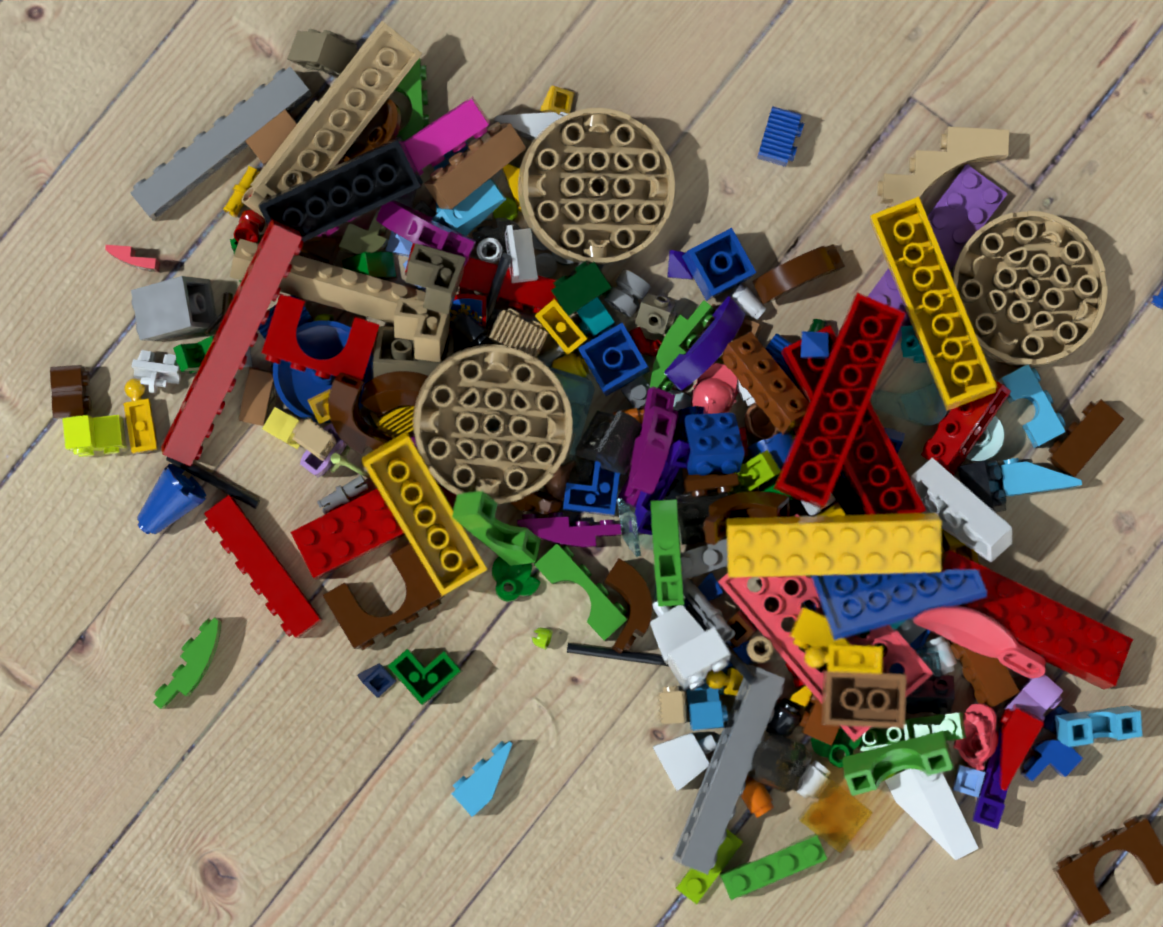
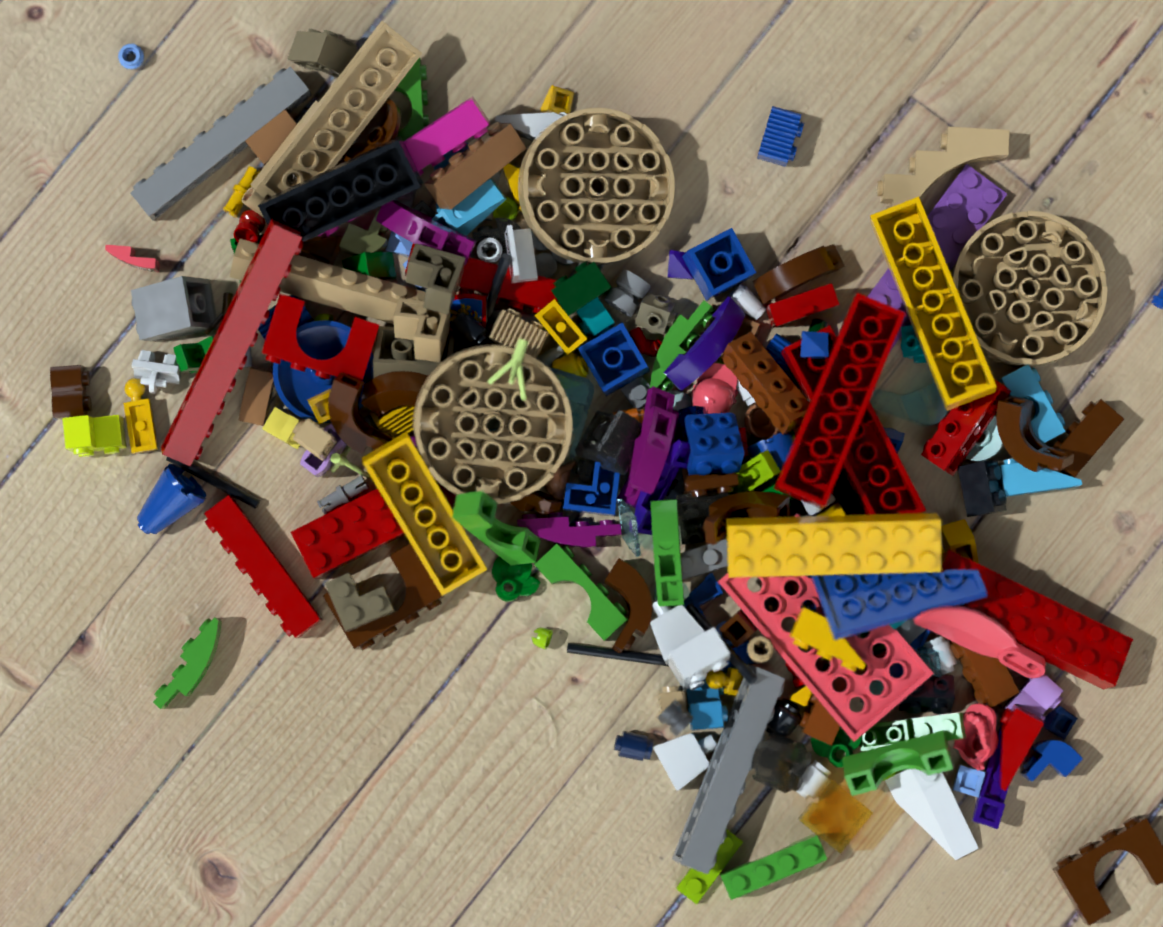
(125, 51): none -> light blue plate
(357, 609): none -> dark tan brick
(377, 679): dark blue slope -> none
(421, 680): green brick -> none
(481, 786): medium azure slope -> none
(516, 362): none -> yellowish green plant
(633, 746): none -> dark blue brick
(675, 717): none -> flat silver wheel
(711, 616): light grey pin -> none
(756, 797): orange piece -> none
(802, 305): none -> red container
(846, 658): yellow plate -> none
(863, 699): medium nougat brick -> none
(961, 511): white wedge -> none
(1021, 442): none -> reddish brown arch
(1083, 727): medium azure arch -> none

